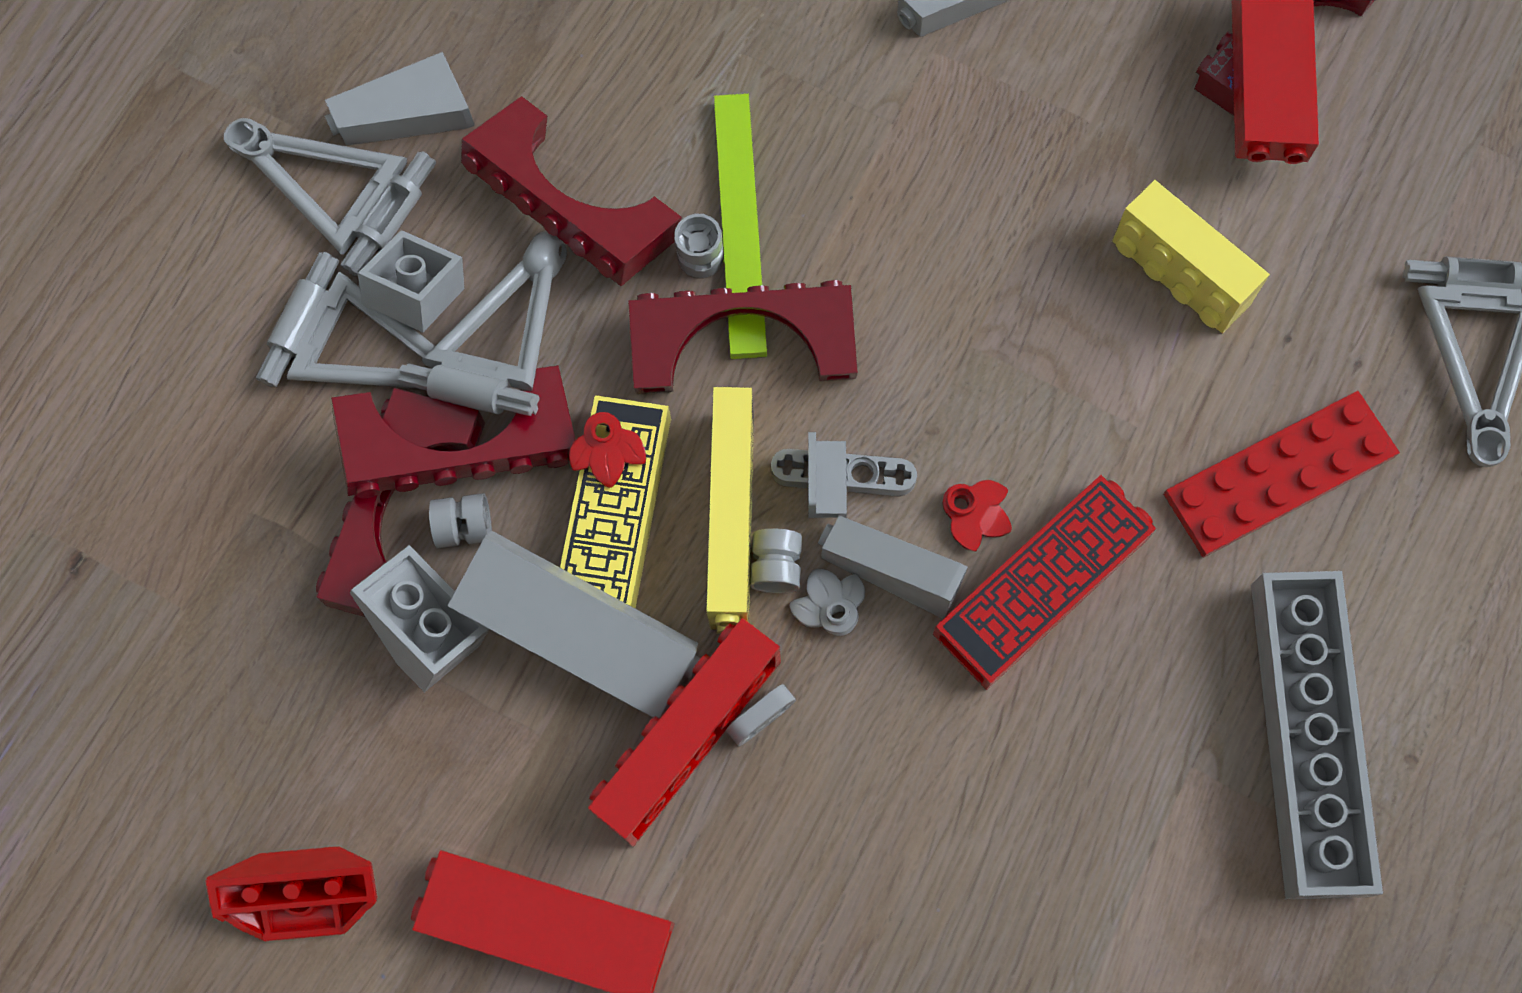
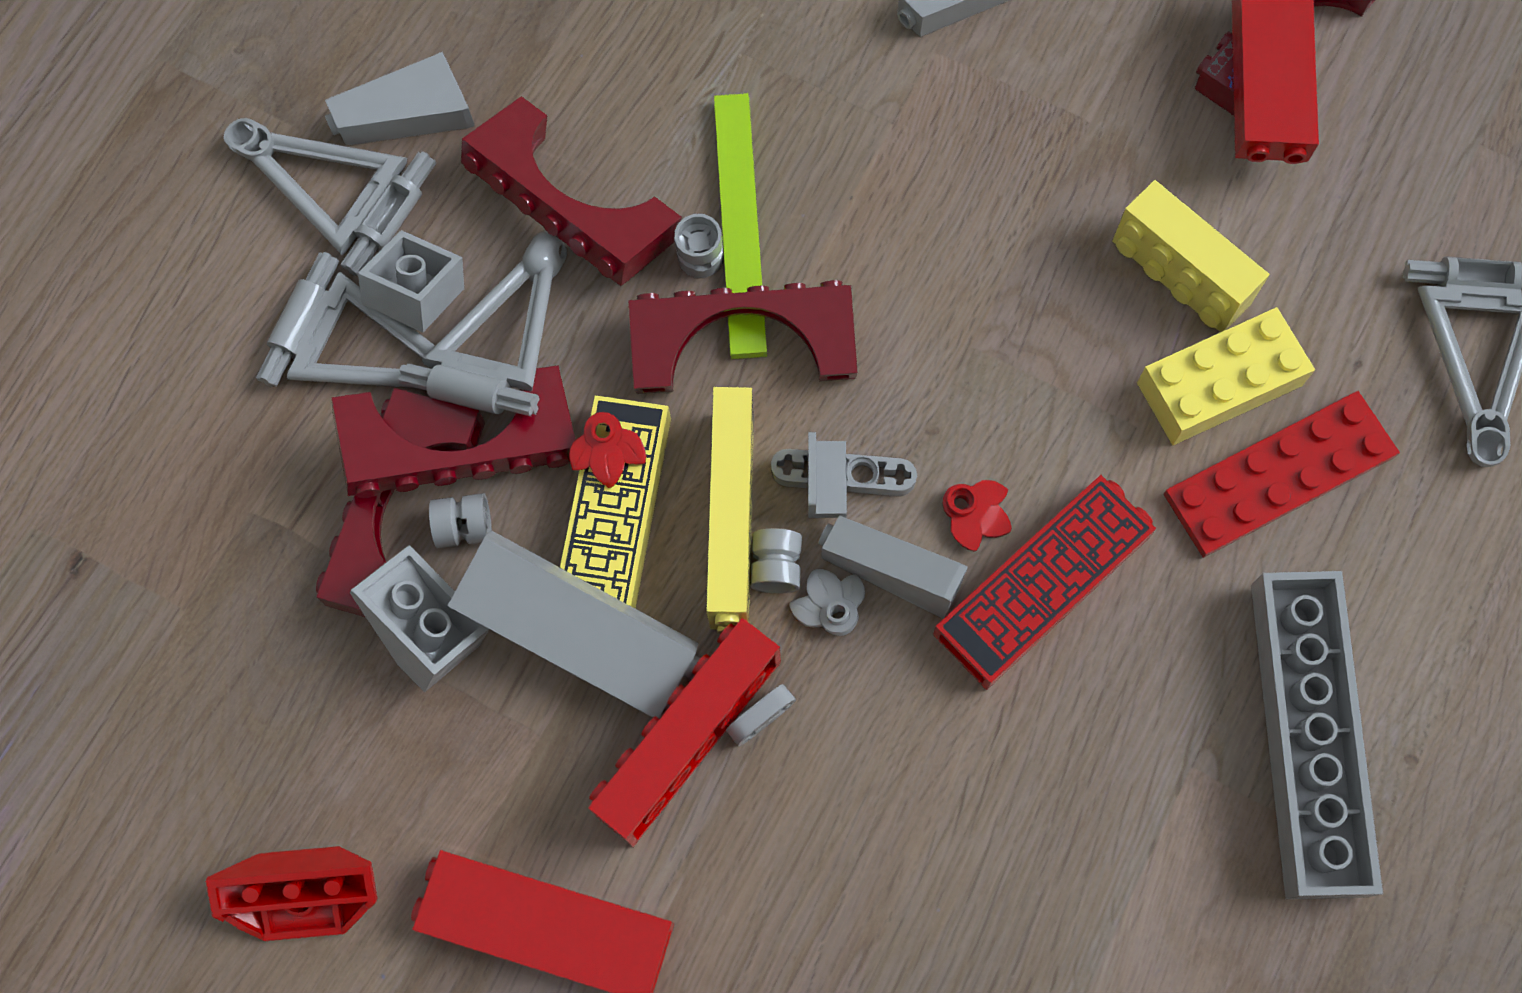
(1225, 376): none -> light yellow brick

